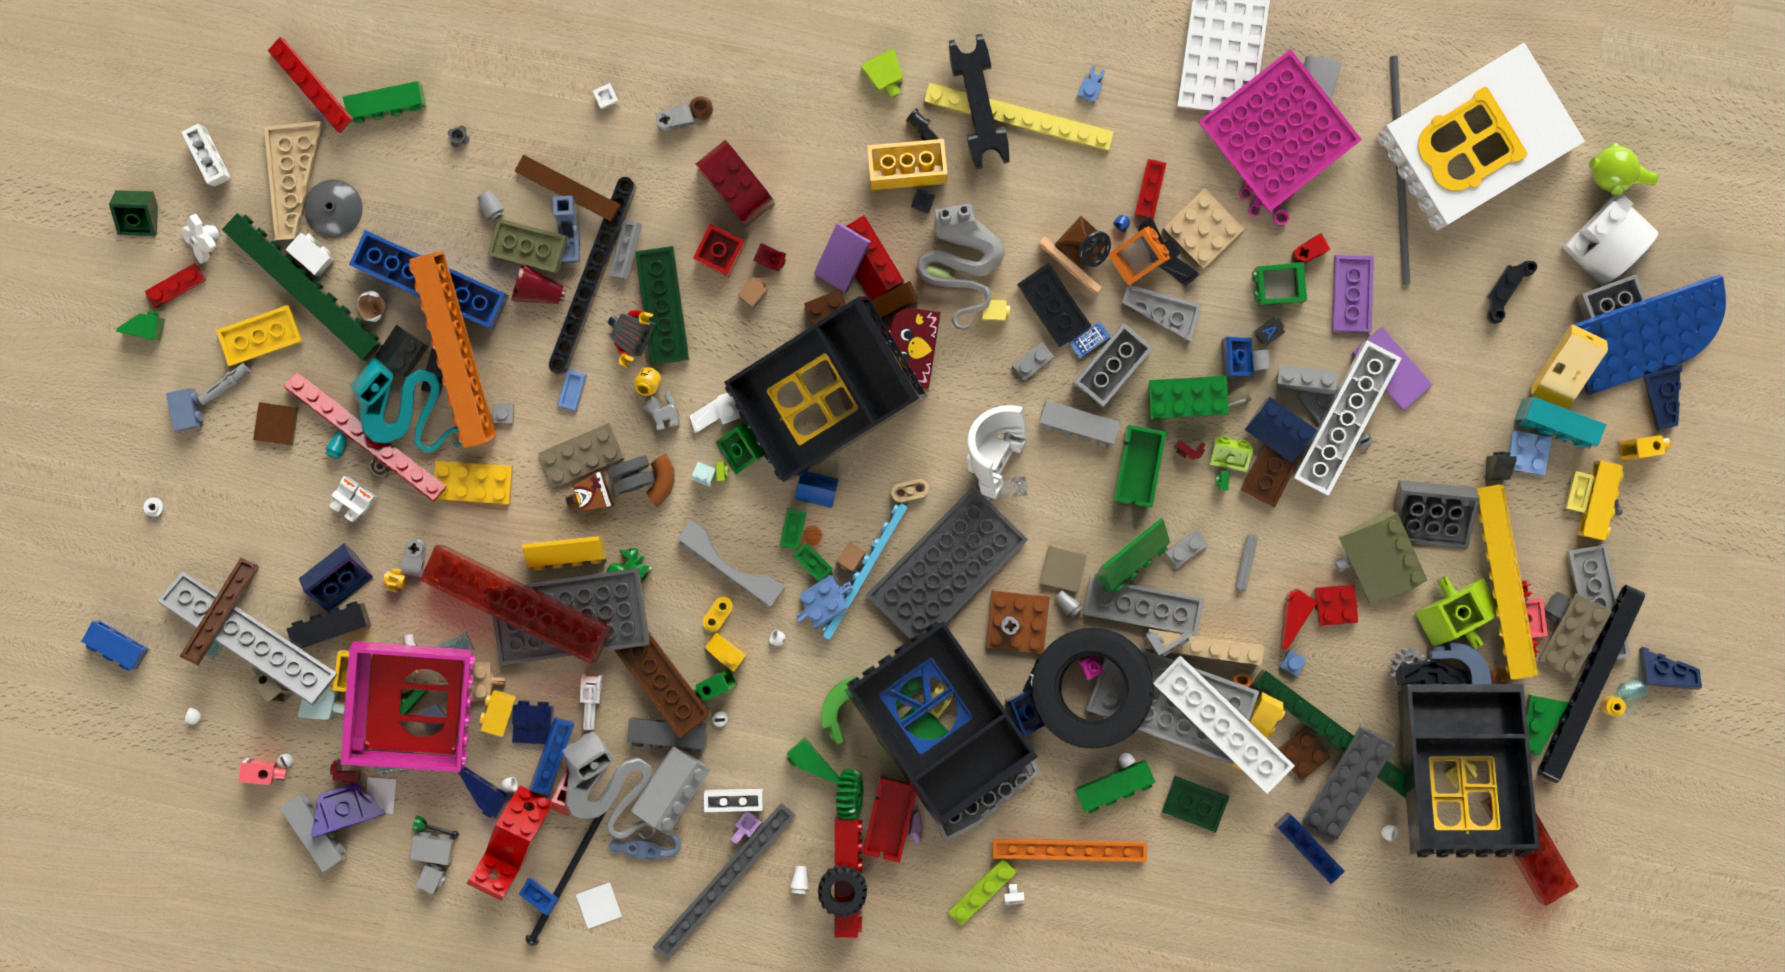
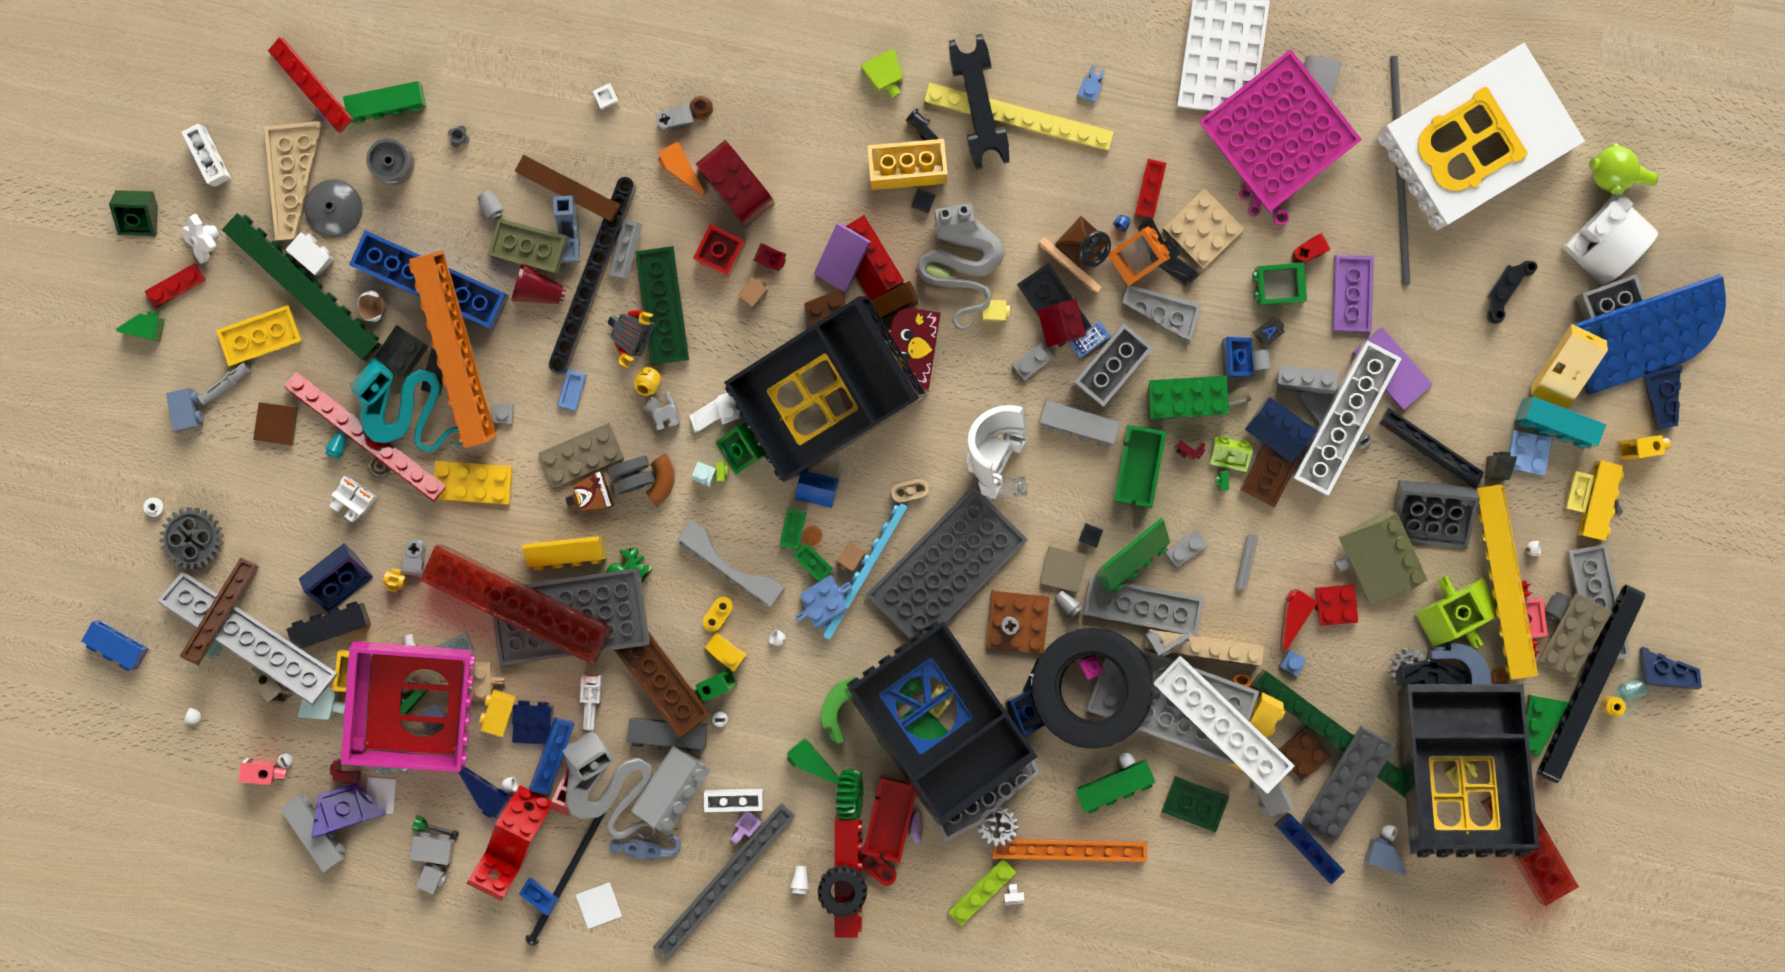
(180, 551): none -> dark grey gear
(380, 155): none -> dark grey wheel
(677, 164): none -> orange slope
(878, 870): none -> red plate
(1006, 819): none -> light grey gear
(1061, 323): none -> dark red slope
(1090, 535): none -> black plate
(1274, 802): none -> light grey slope
(1384, 856): none -> sand blue slope
(1431, 447): none -> black plate
(1535, 548): none -> white hinge

